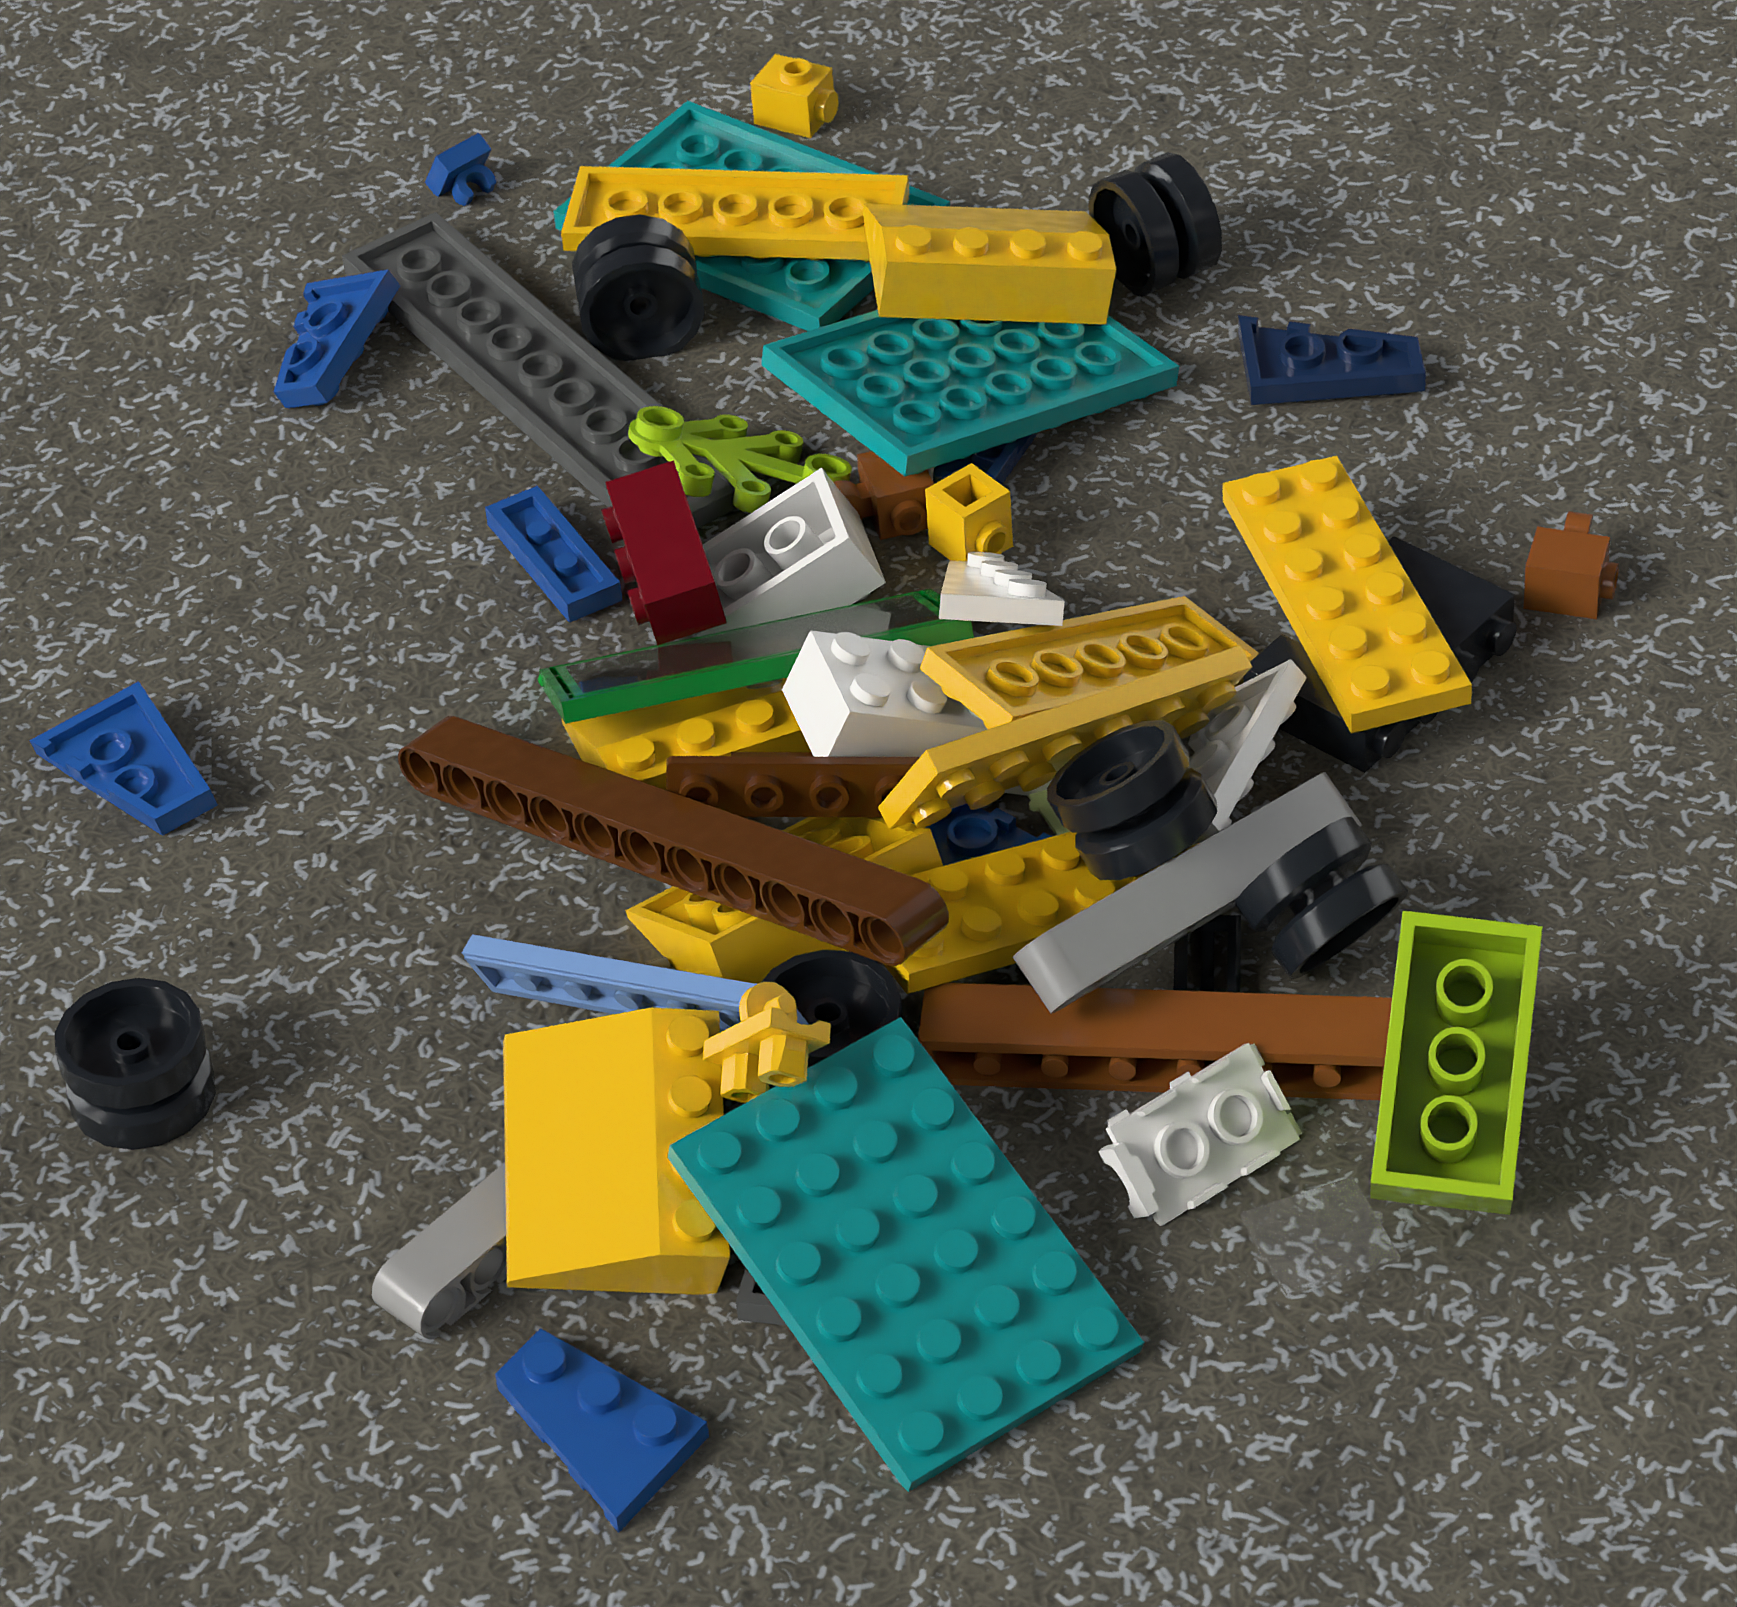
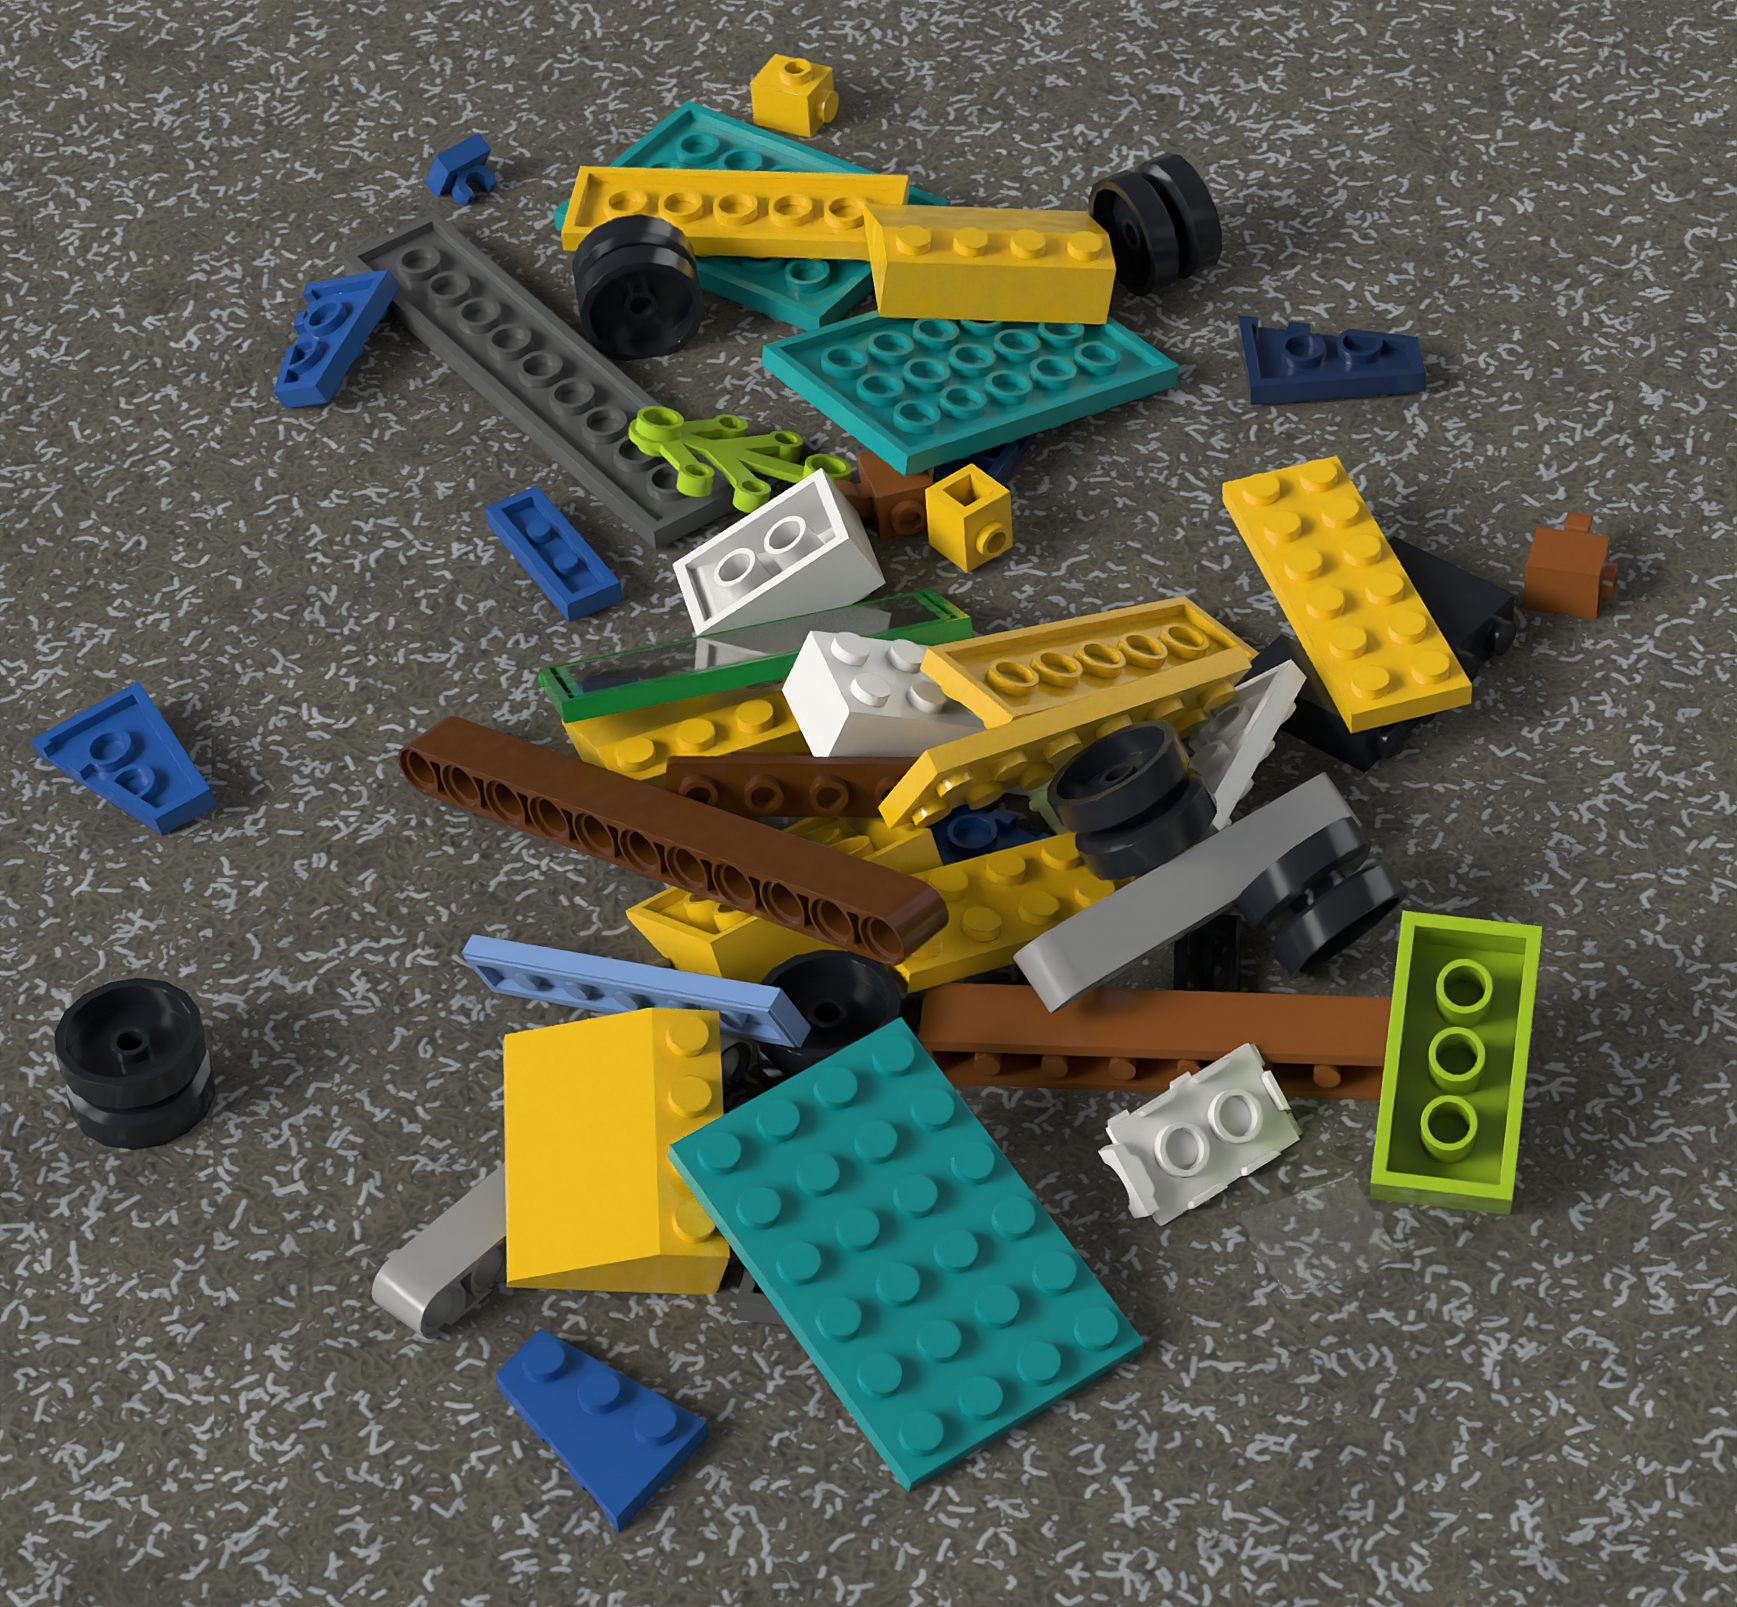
(662, 554): dark red brick -> none
(765, 1044): yellow hips -> none
(996, 591): white wing -> none

